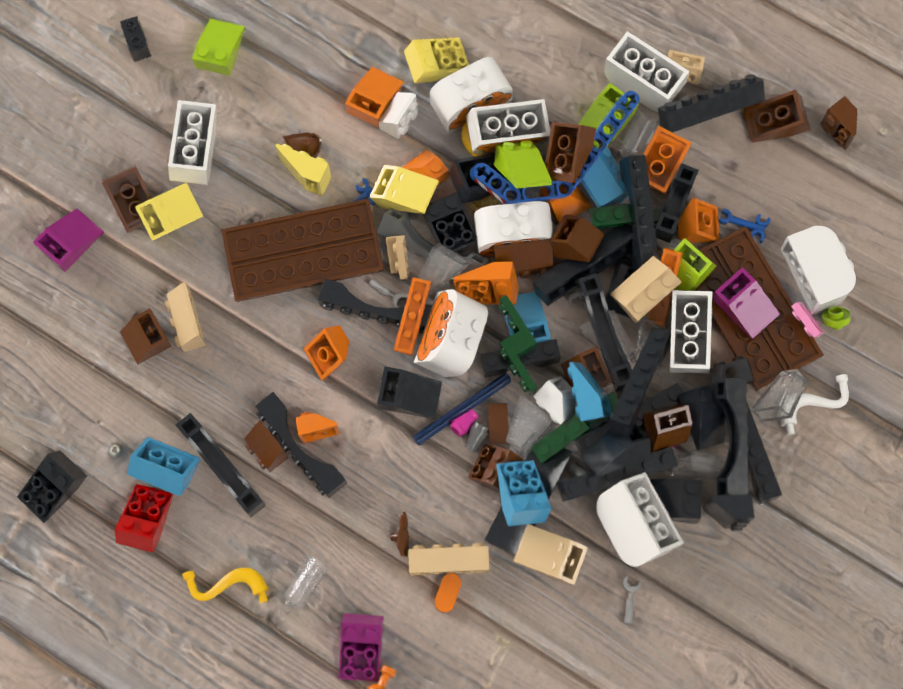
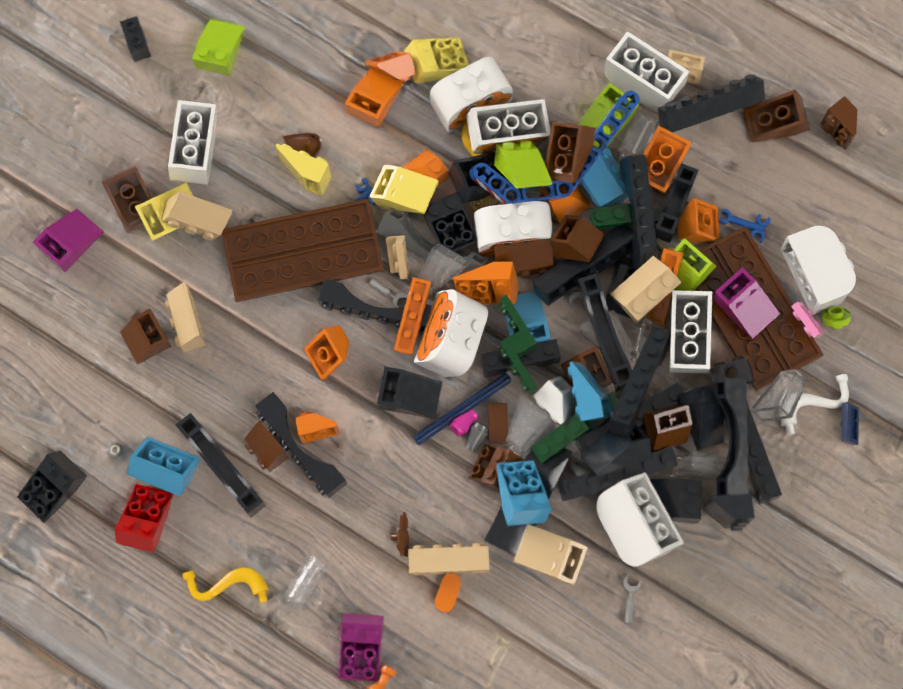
(196, 215): none -> tan slope
(395, 65): none -> slope
(399, 114): white slope -> none
(850, 424): none -> dark blue plate

